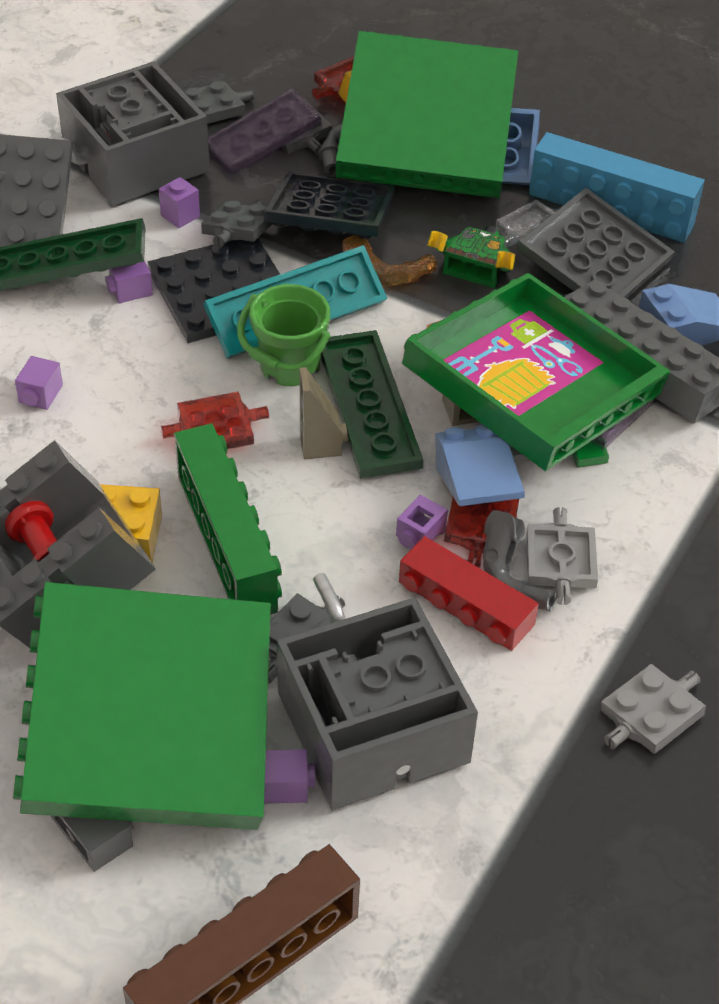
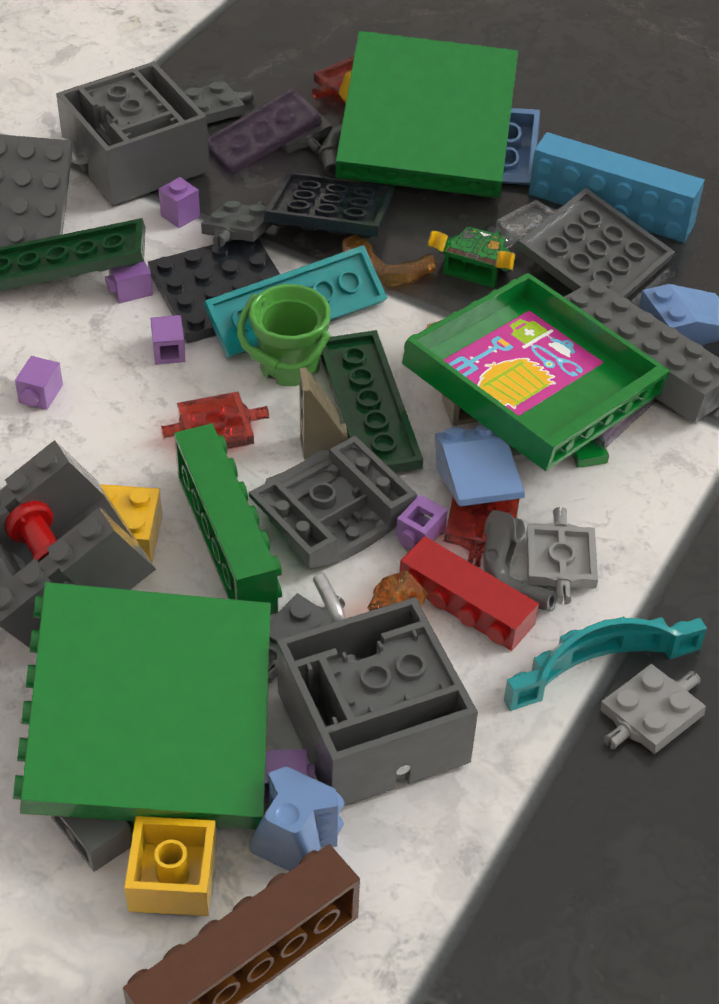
(168, 339): none -> medium lavender brick
(171, 866): none -> yellow brick
(298, 820): none -> medium blue piece
(334, 502): none -> dark grey slope
(397, 589): none -> clear orange brick
(600, 640): none -> teal piece

